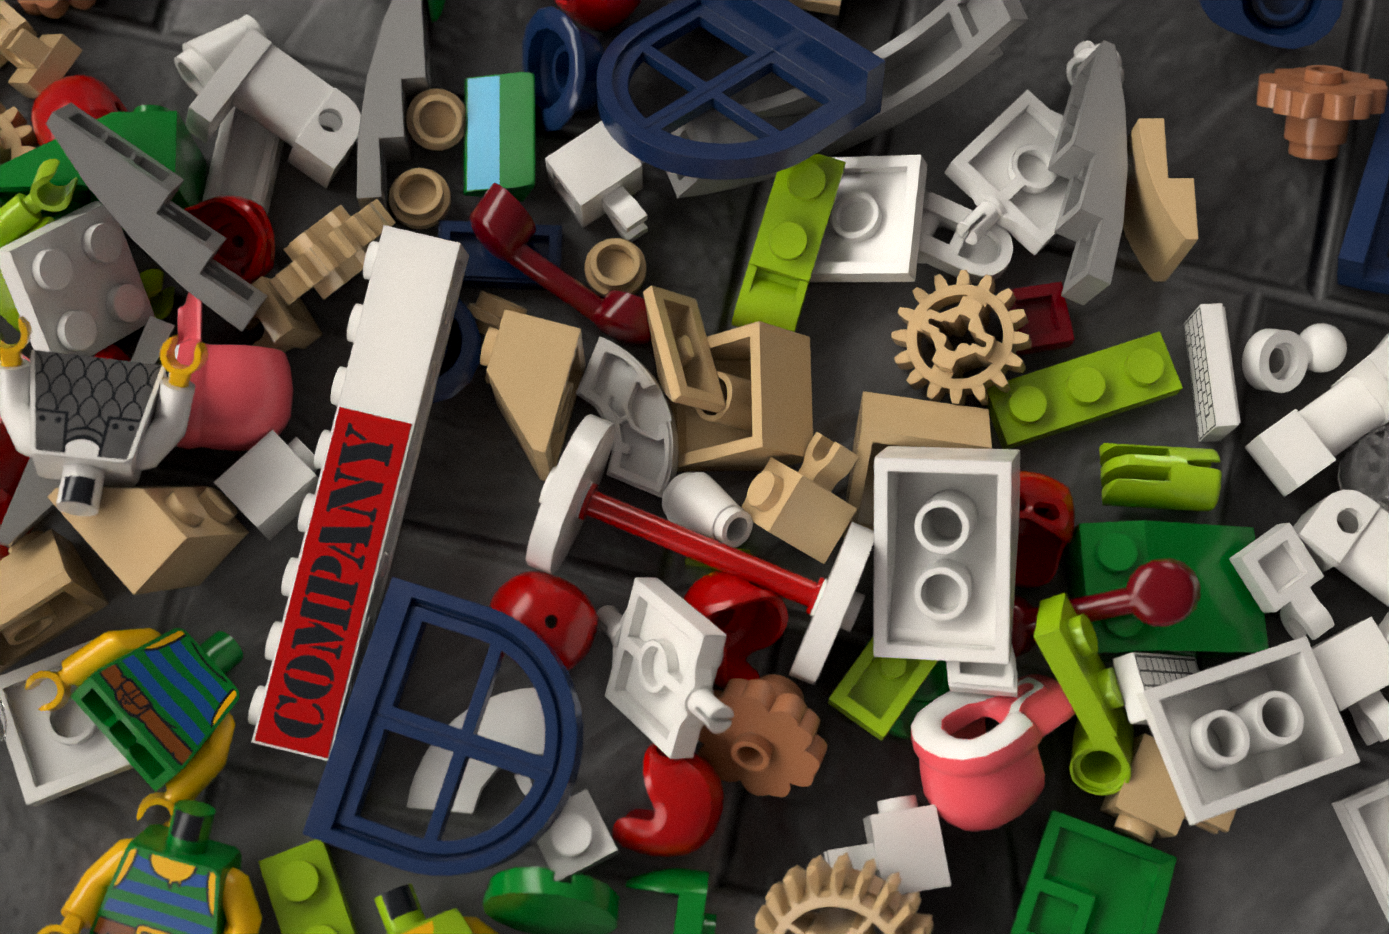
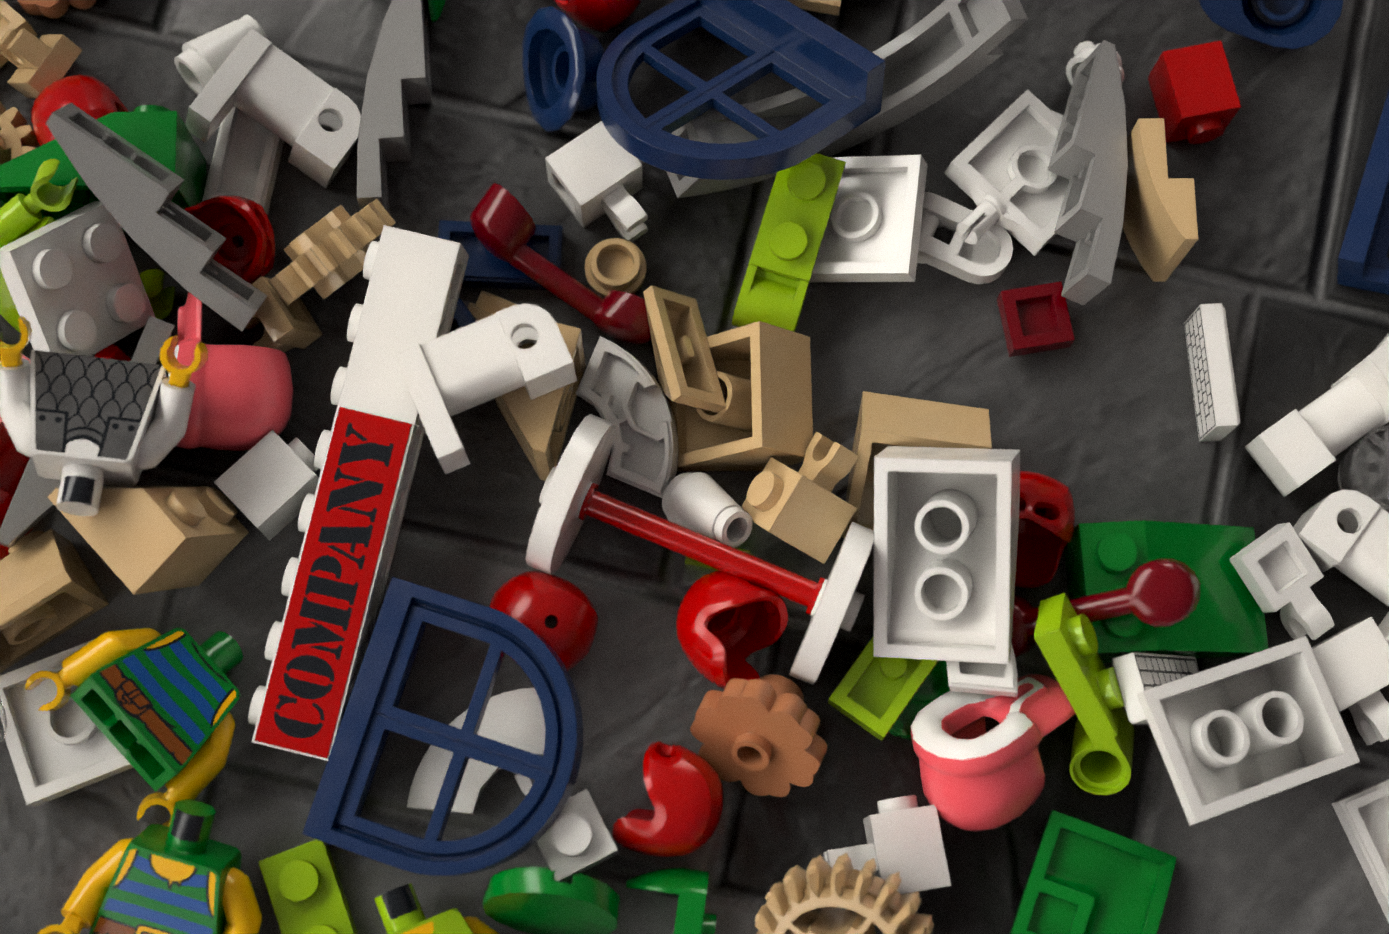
(419, 198): tan plate -> none
(436, 119): tan plate -> none
(480, 366): none -> white piece
(499, 133): slope -> none
(665, 667): white plate -> none
(971, 314): tan gear -> none
(1083, 390): lime plate -> none
(1150, 802): tan brick -> none
(1159, 477): lime arm -> none
(1194, 92): none -> red brick
(1279, 358): white plate -> none
(1320, 105): nougat plant -> none

